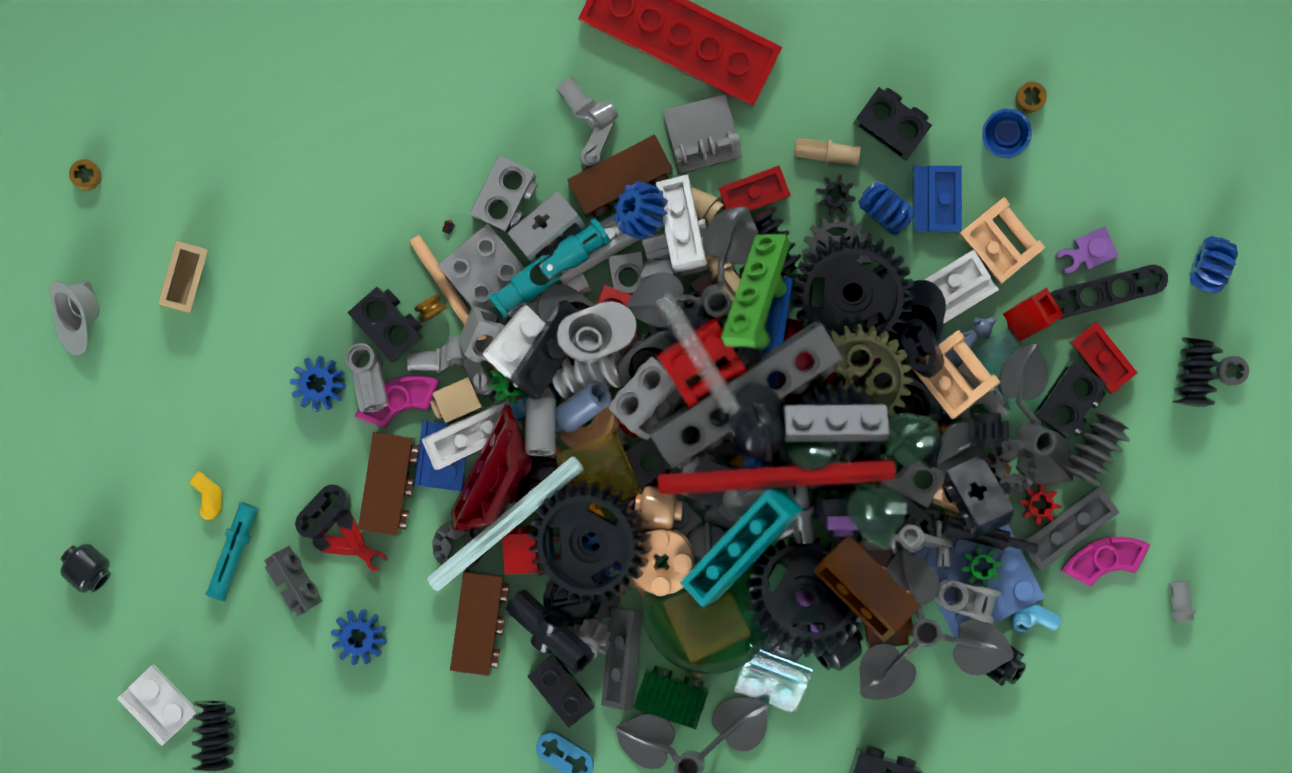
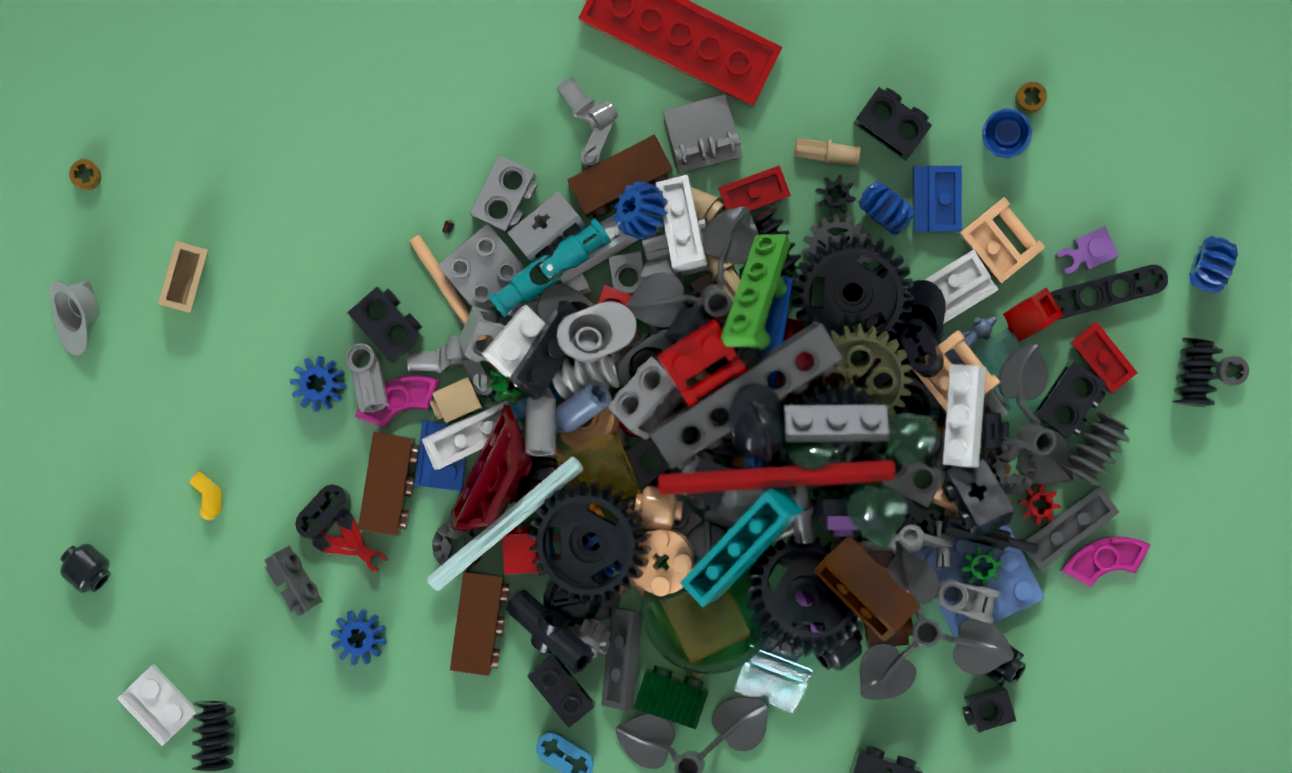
(236, 539): teal pin -> none
(430, 307): pearl gold bush -> none
(681, 321): clear piece -> none
(964, 415): none -> white plate
(1002, 714): none -> black brick
(1035, 615): medium azure arm -> none
(1181, 601): light grey pin -> none

